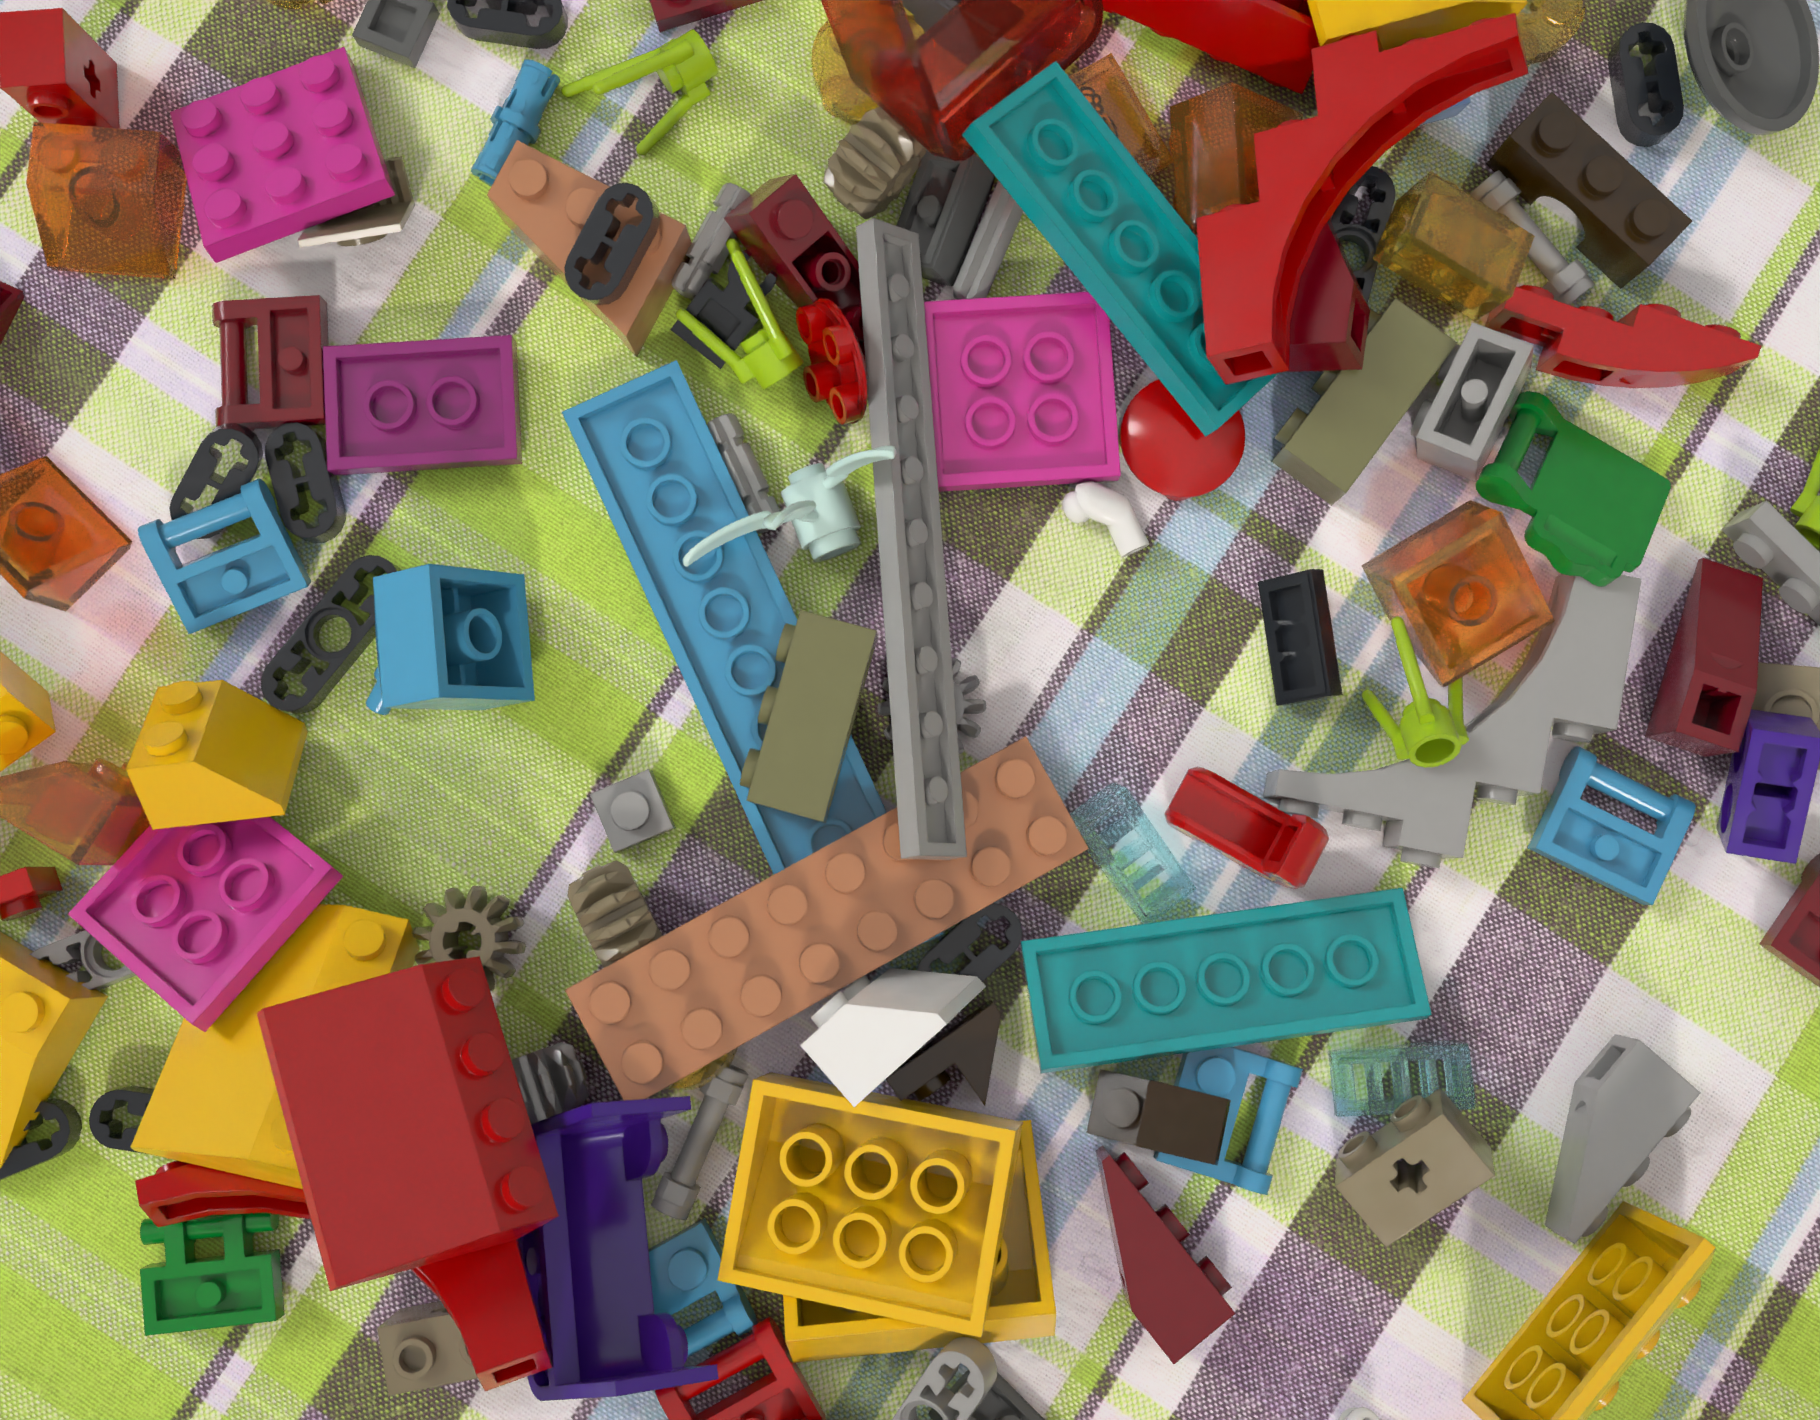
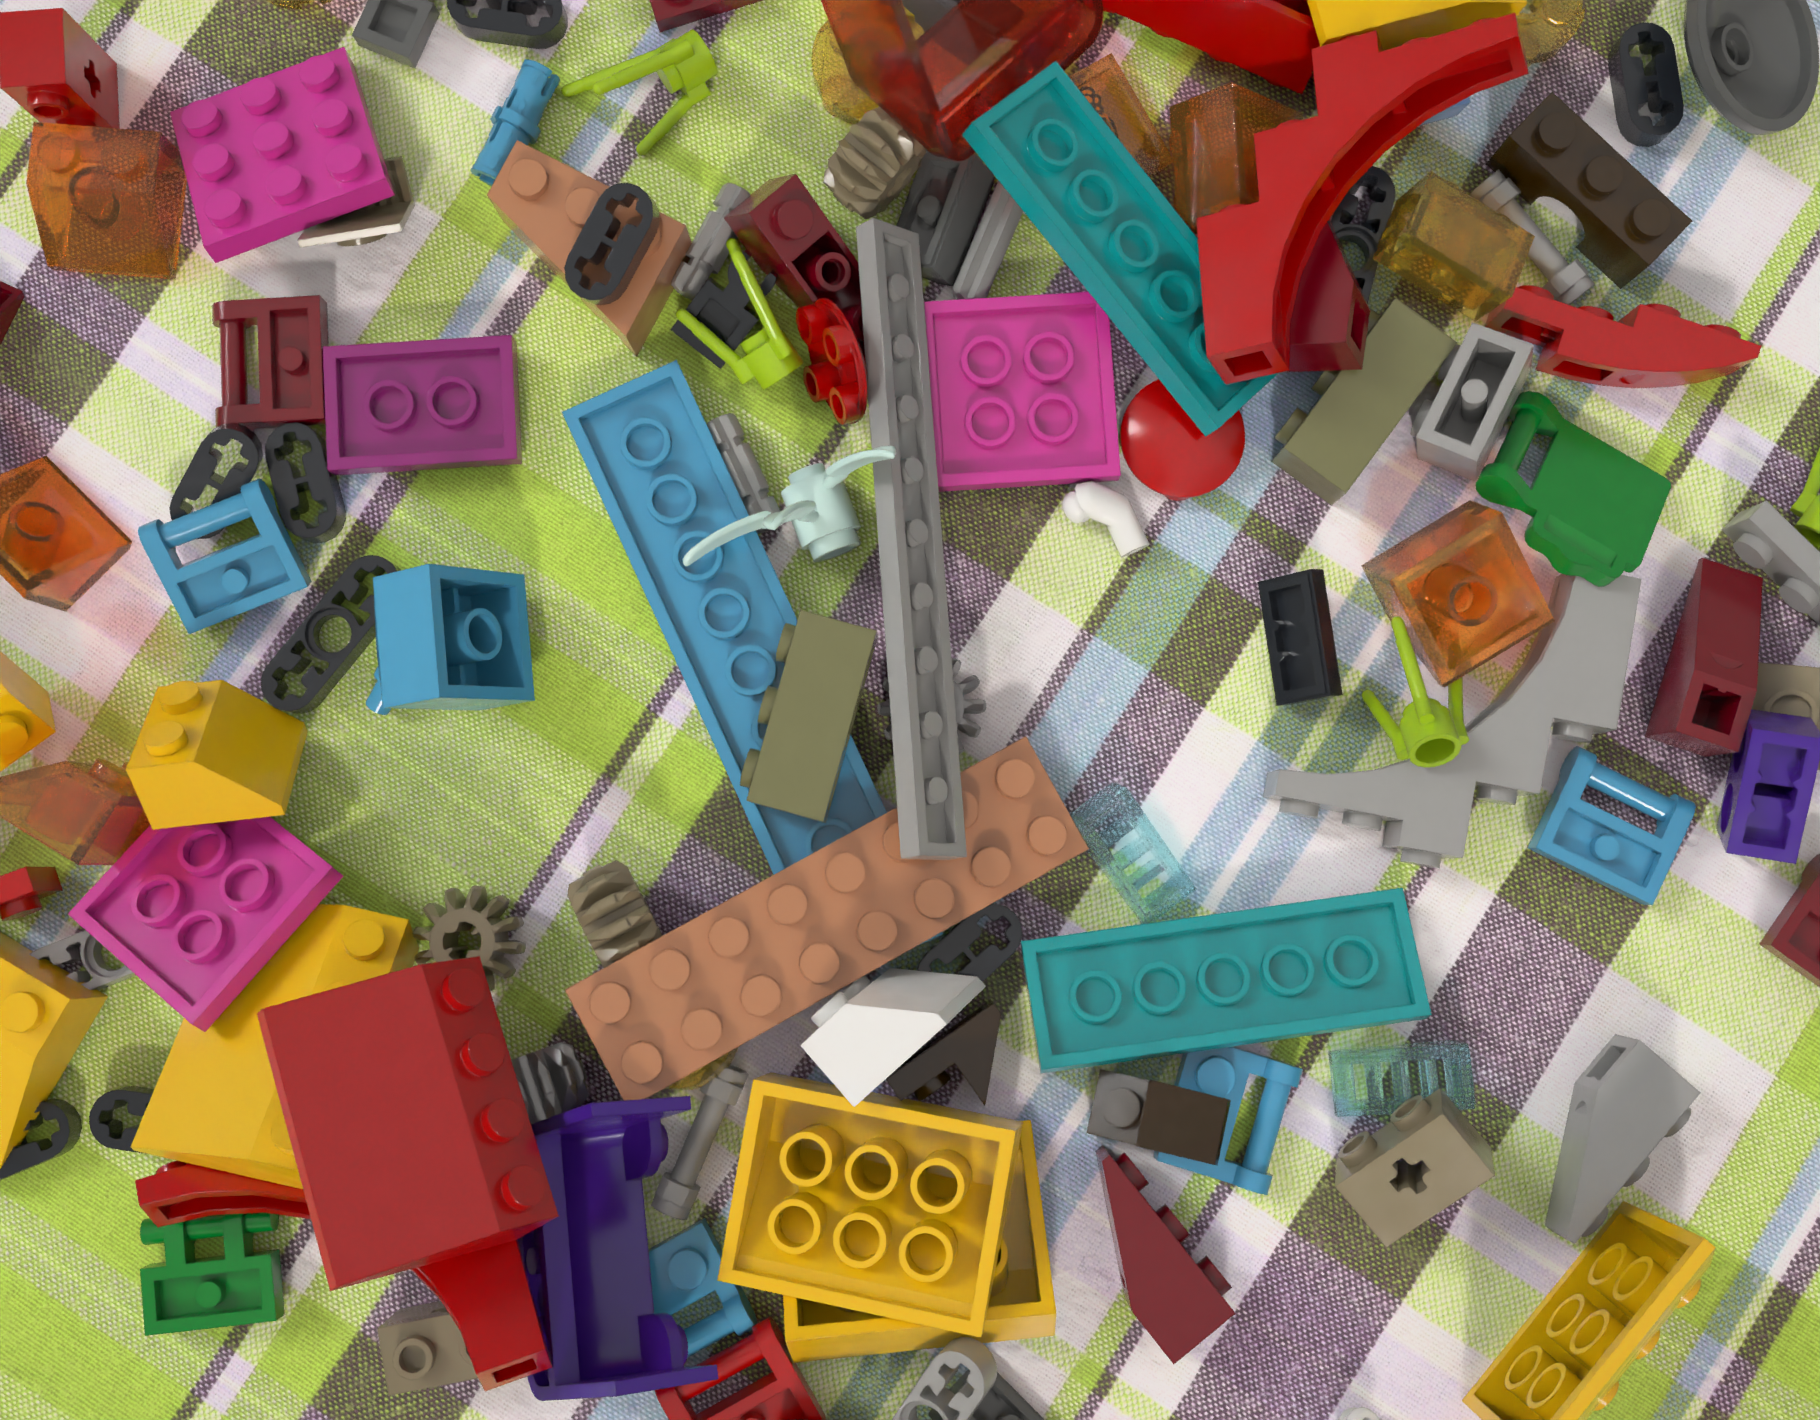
(632, 811): light grey plate -> none
(1247, 828): red animal -> none

